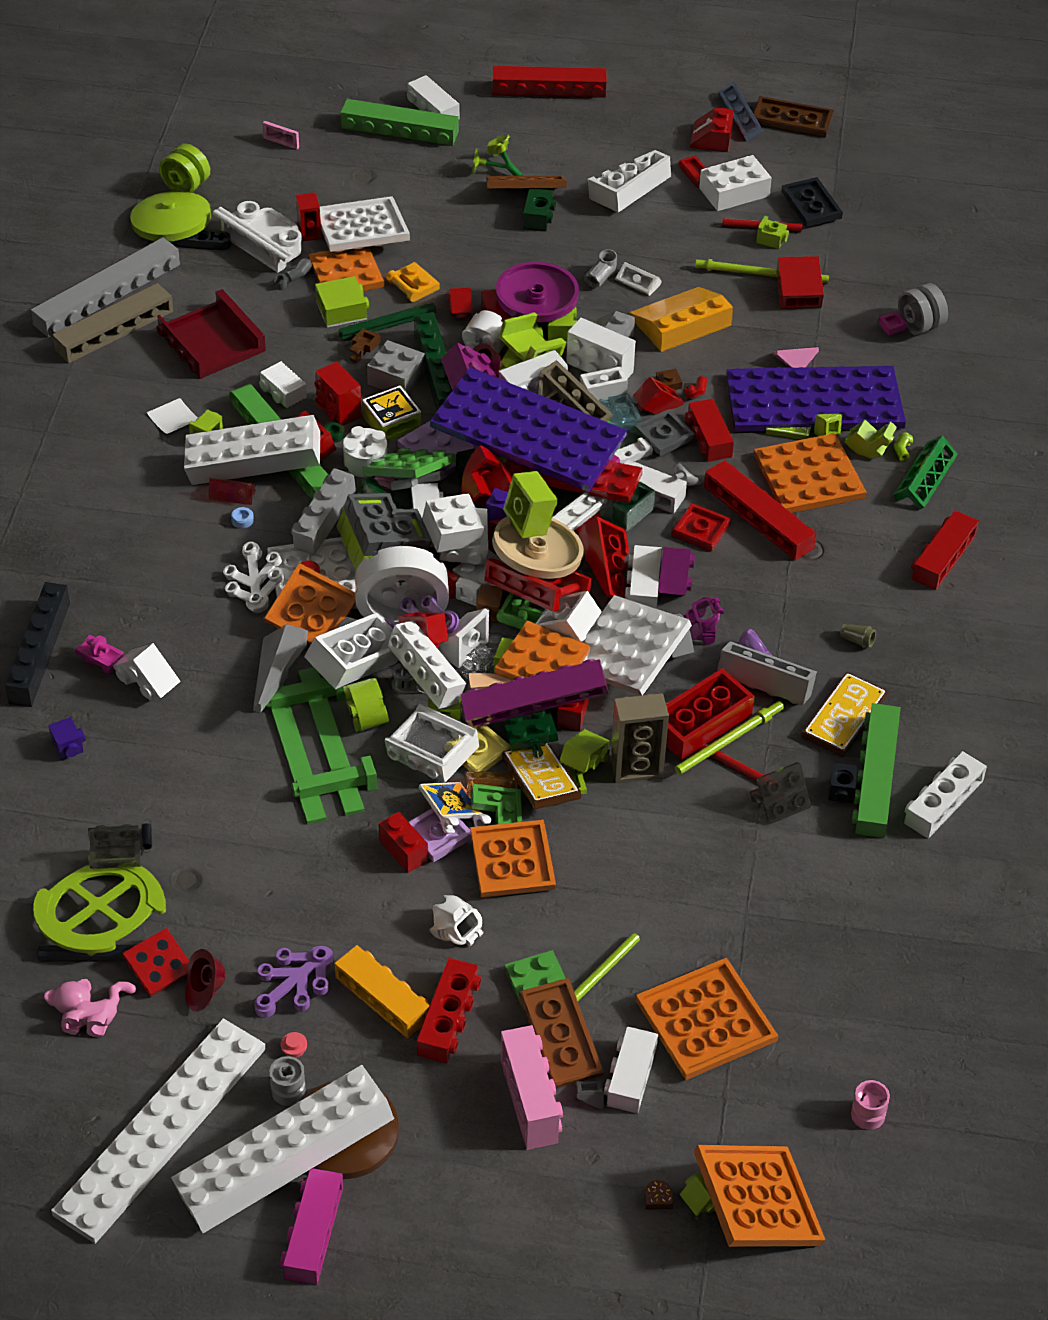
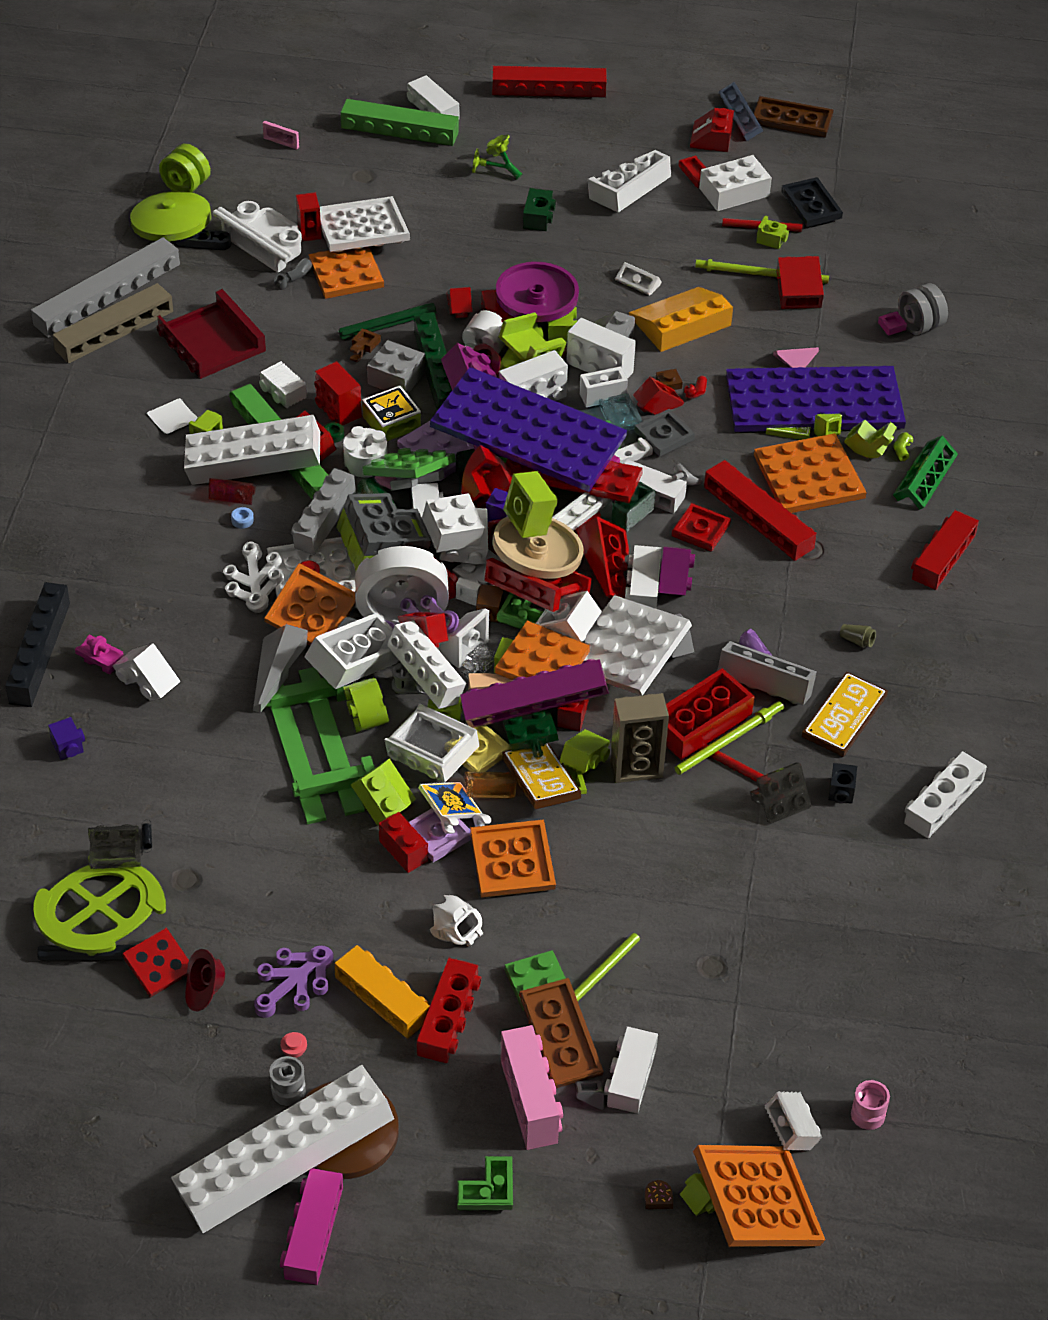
(74, 1001): bright pink animal -> none
(158, 1131): white plate -> none
(341, 301): lime piece -> none
(383, 791): none -> lime slope
(417, 278): light orange plate -> none
(494, 1192): none -> bright green brick
(501, 800): bright green plate -> none
(553, 181): dark orange tile -> none
(564, 388): dark tan wedge -> none
(602, 269): light grey piece -> none
(704, 629): magenta helmet -> none
(706, 1018): orange plate -> none
(710, 430): red brick -> none
(793, 1121): none -> white brick
(877, 770): bright green brick -> none

